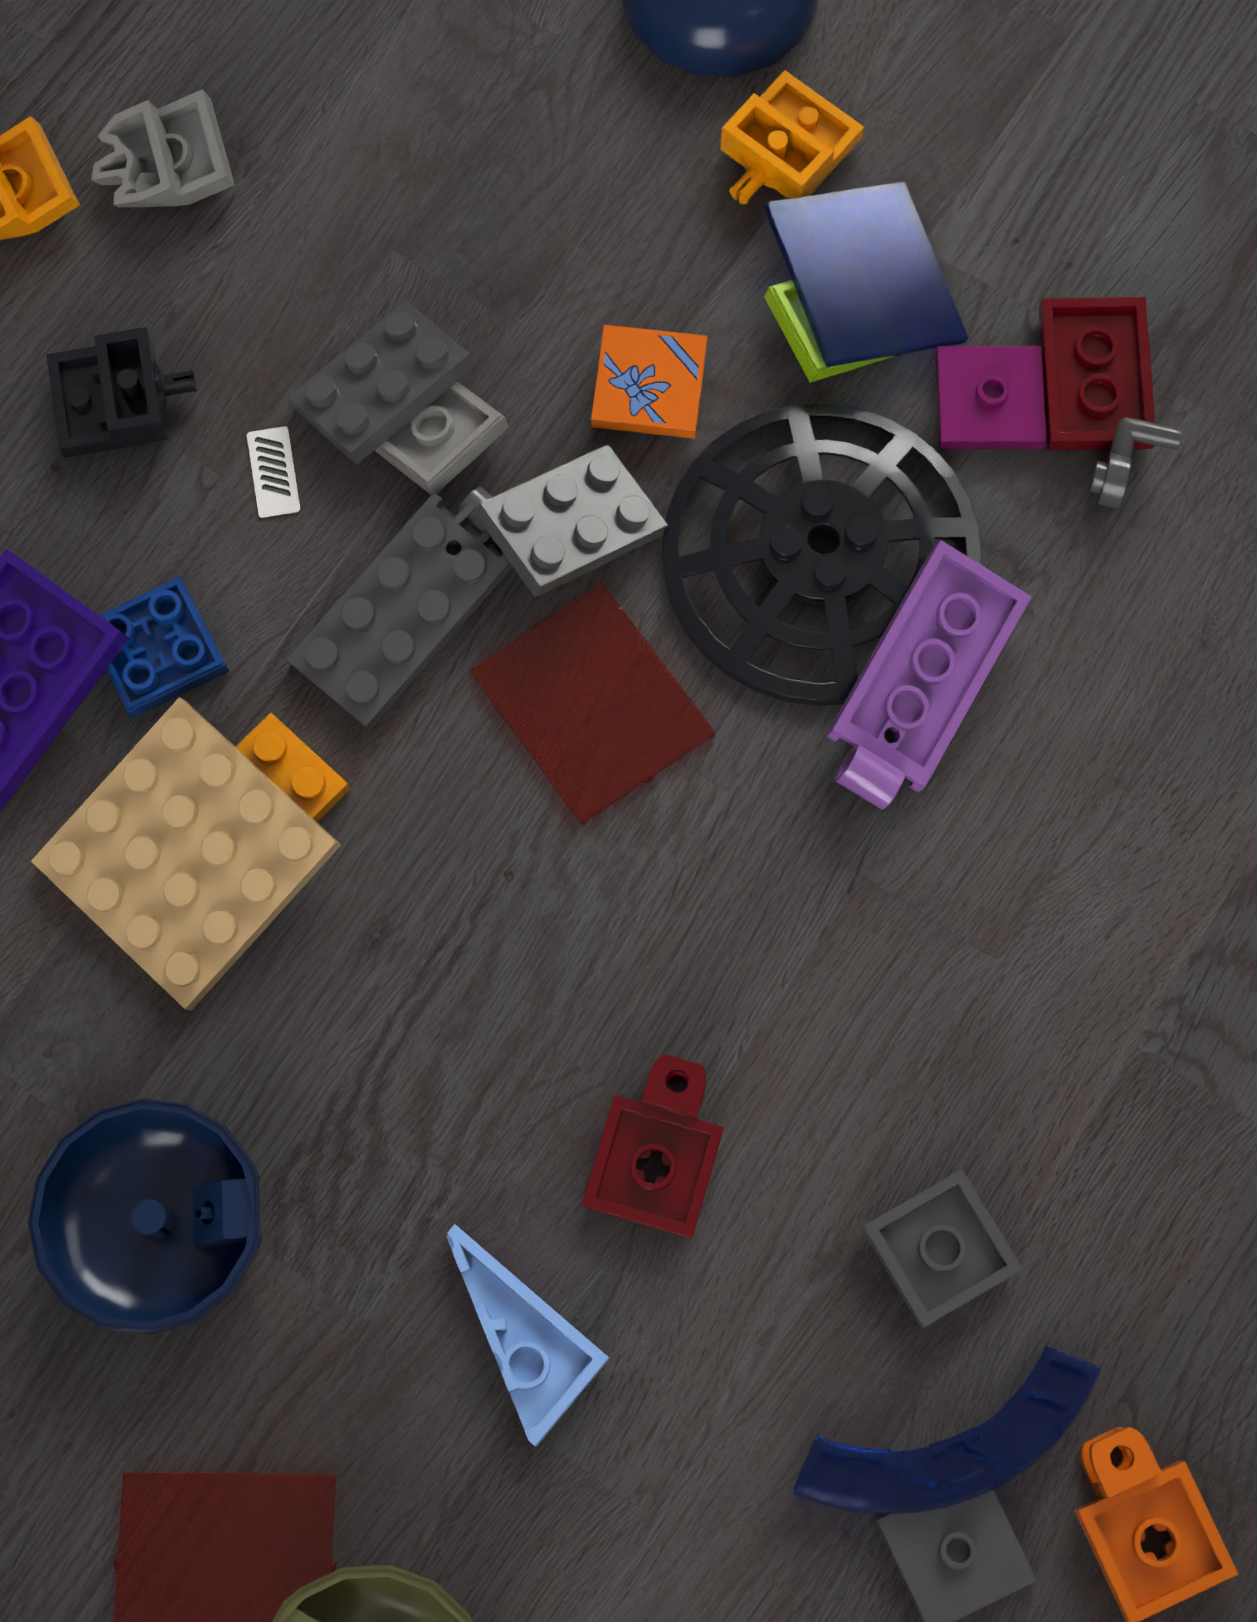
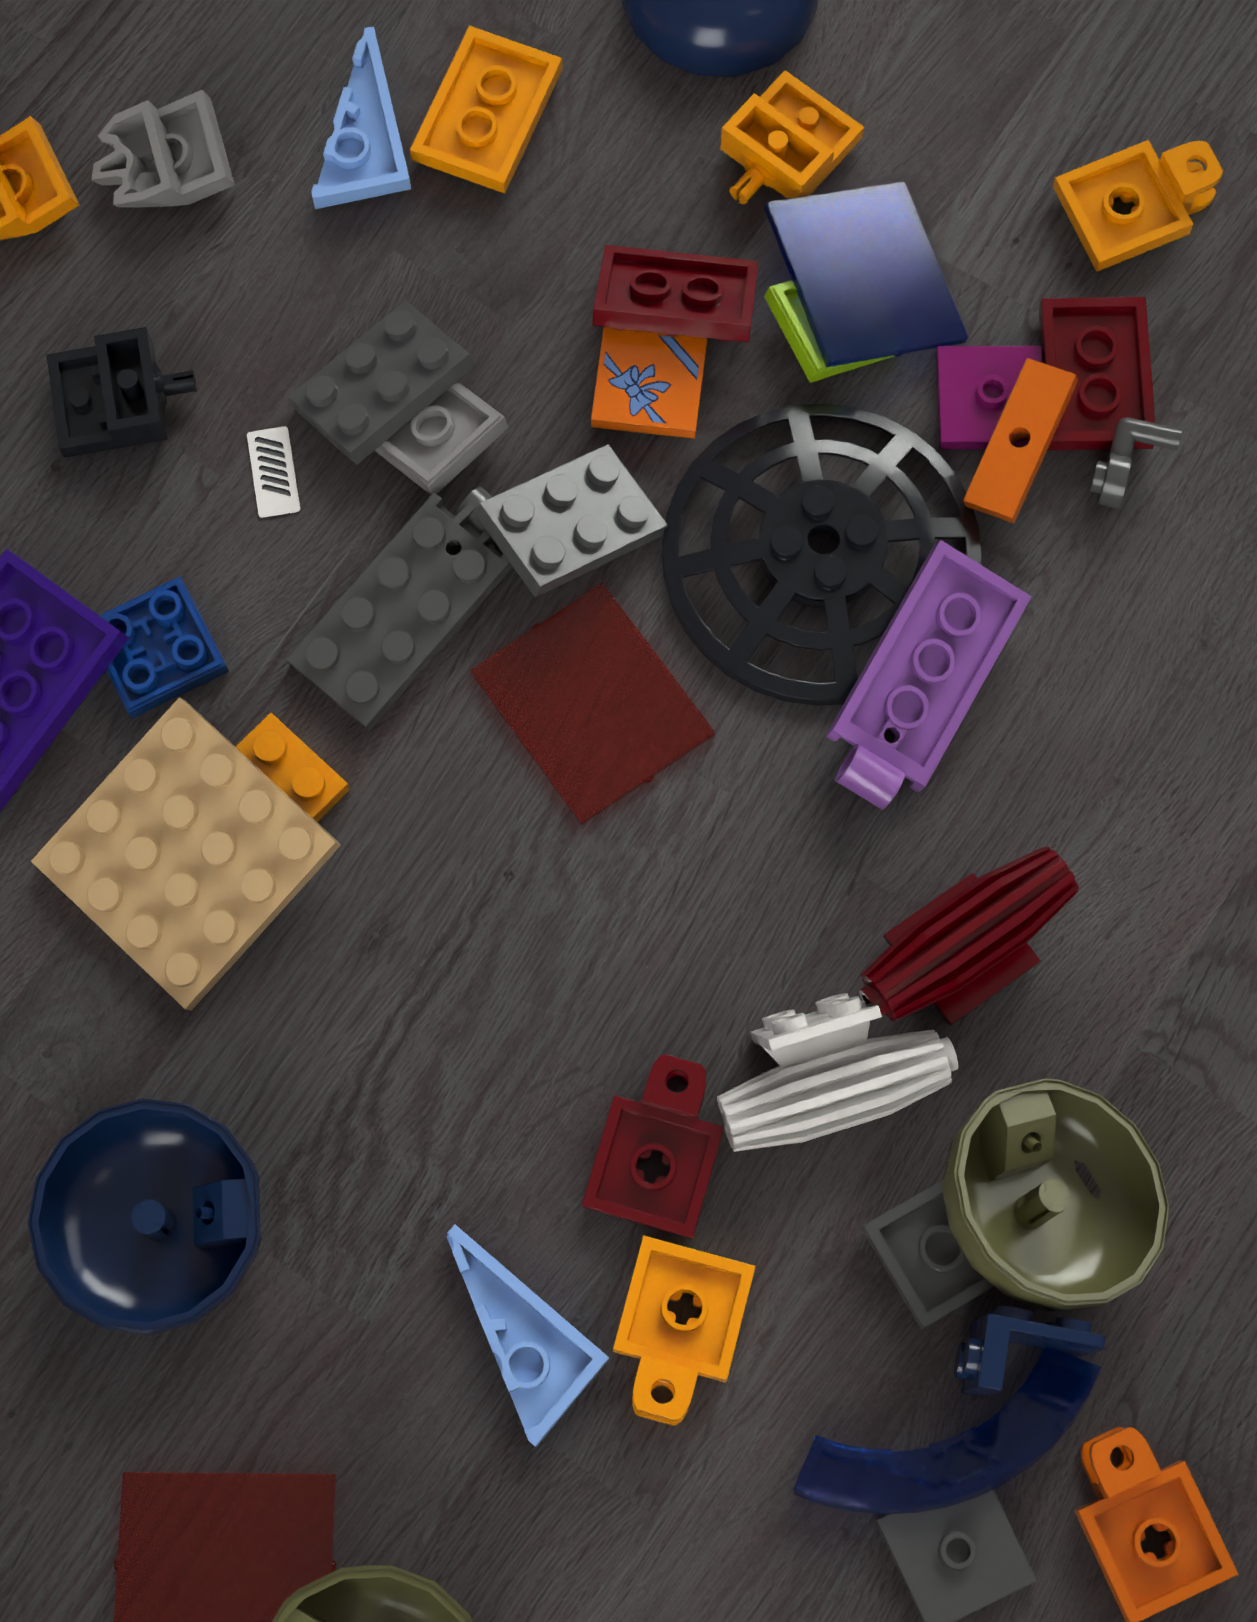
(365, 149): none -> light blue wing
(486, 109): none -> light orange plate
(675, 293): none -> dark red plate
(675, 1352): none -> light orange plate
(831, 1075): none -> white plate
(969, 939): none -> dark red plate
(984, 1355): none -> dark blue bracket
(1028, 1212): none -> olive piece
(1031, 414): none -> orange tile
(1162, 194): none -> light orange plate

